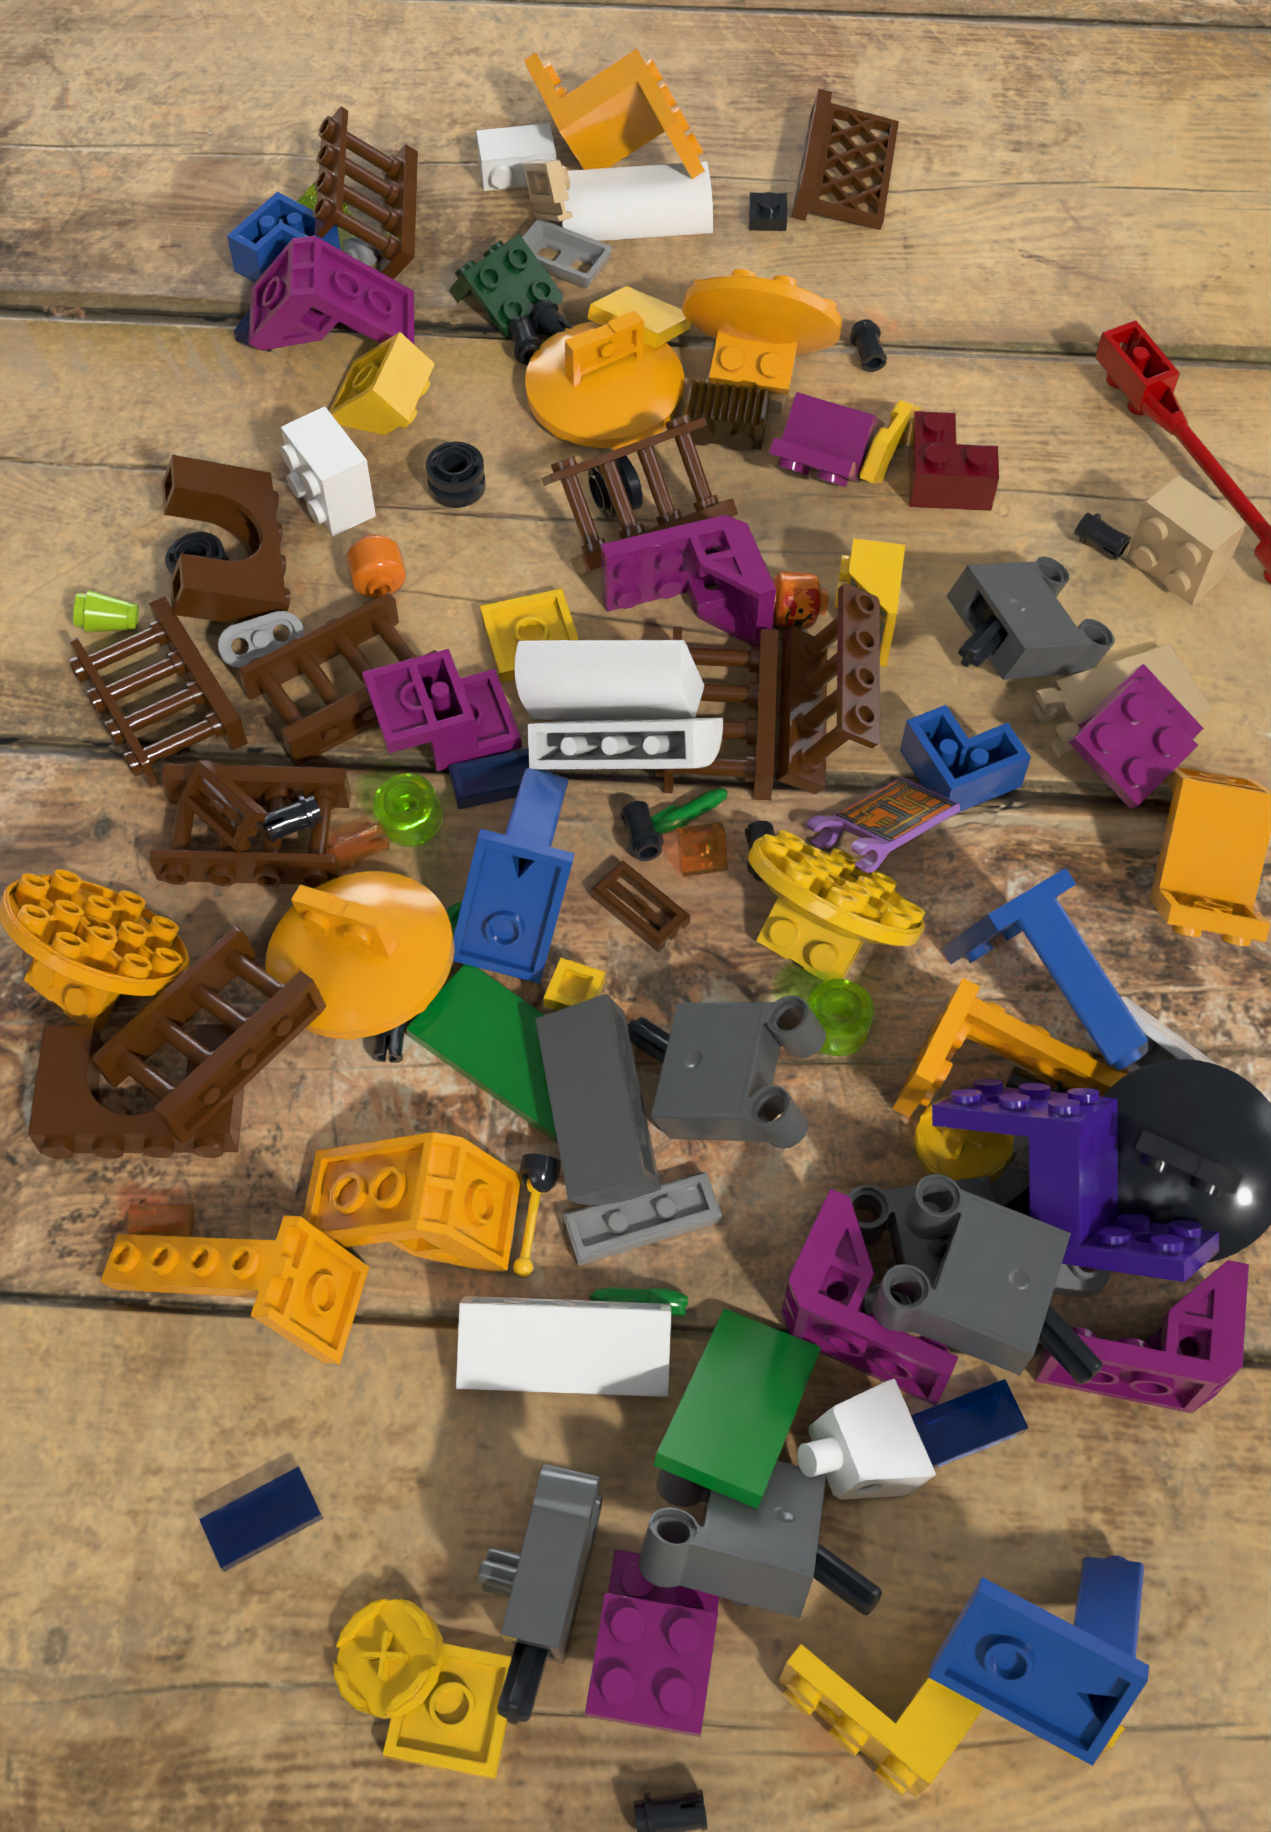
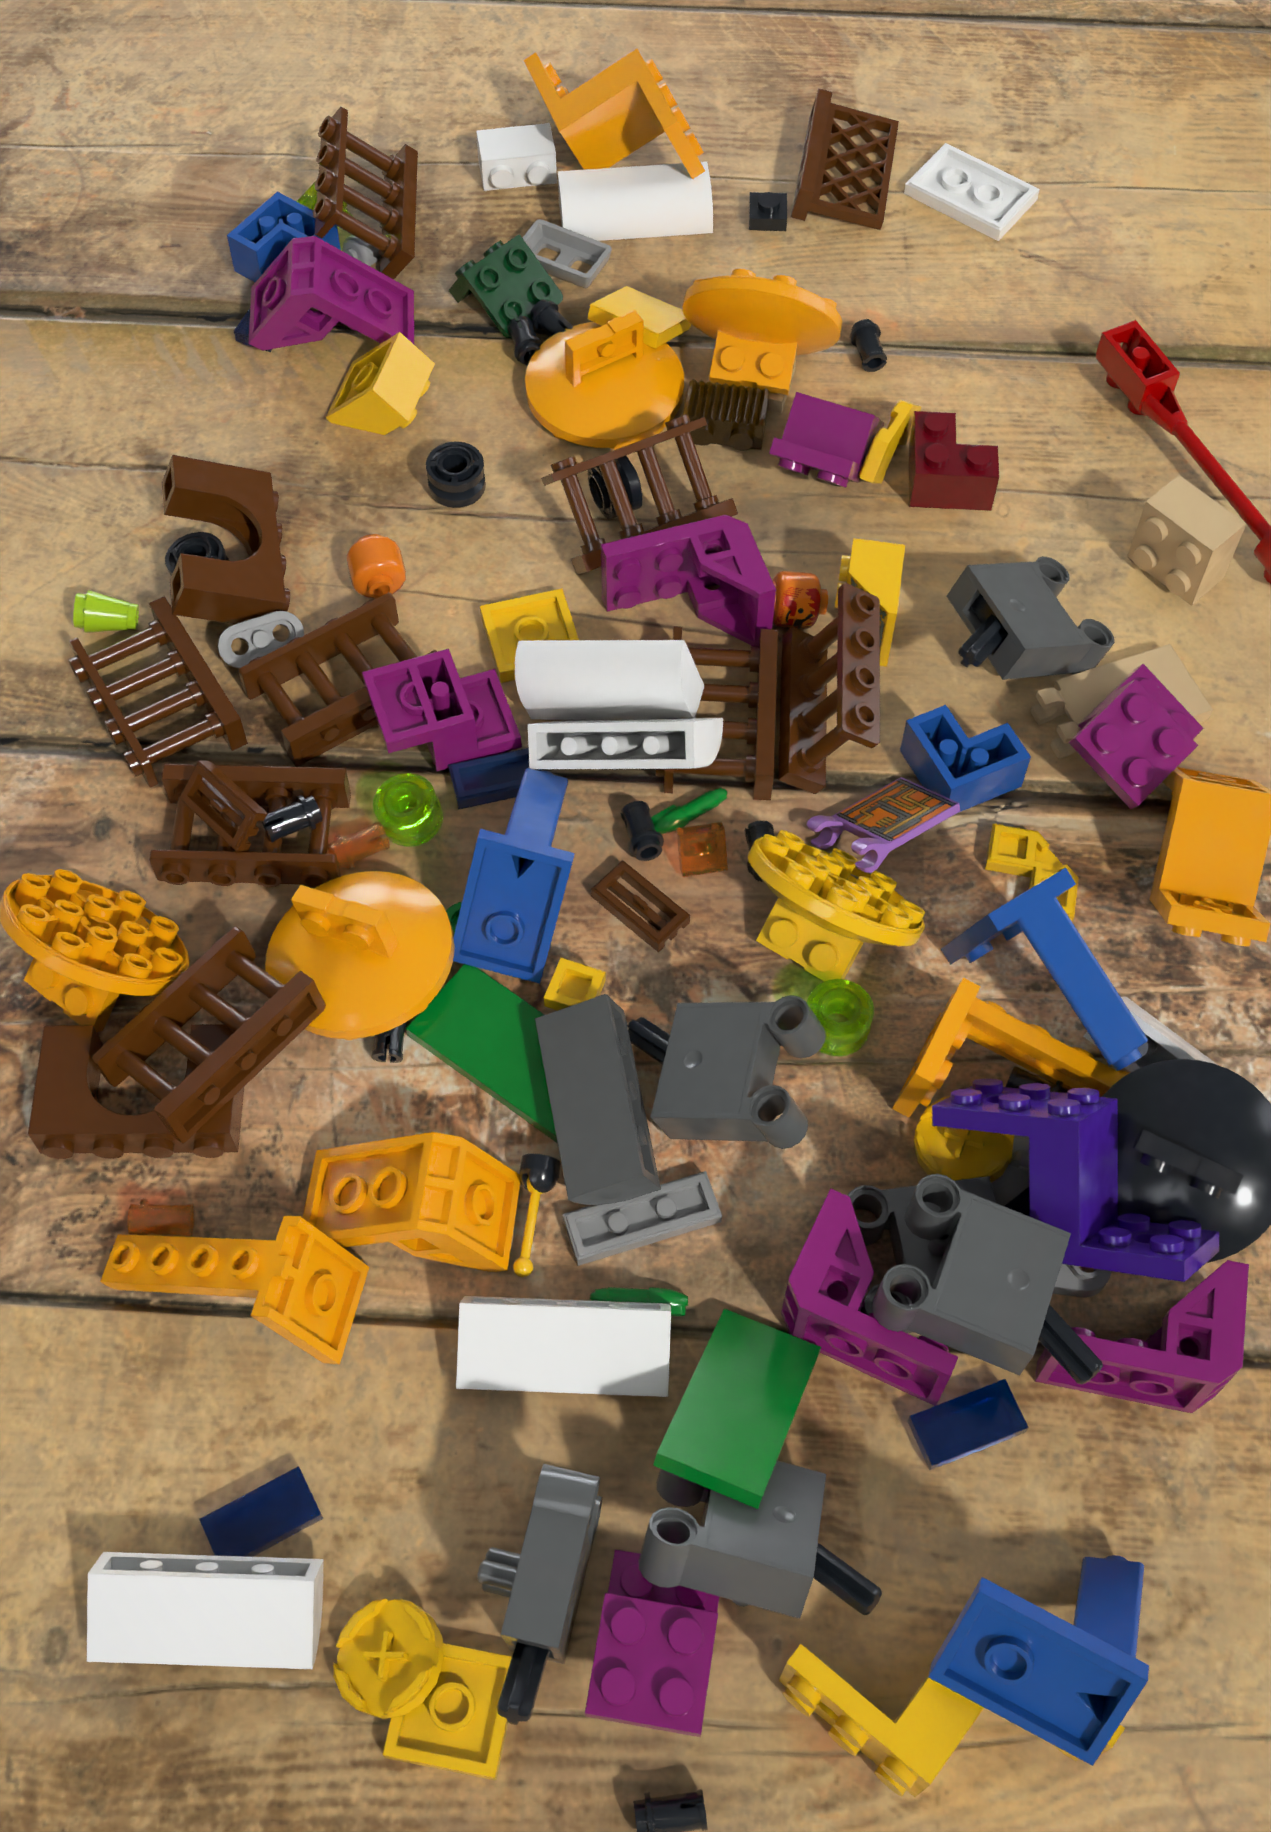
(204, 1610): none -> white brick
(327, 472): white brick -> none
(548, 187): tan plate -> none
(867, 1447): white torso -> none
(971, 191): none -> white tile
(1027, 855): none -> yellow tile
(1102, 535): black pin -> none

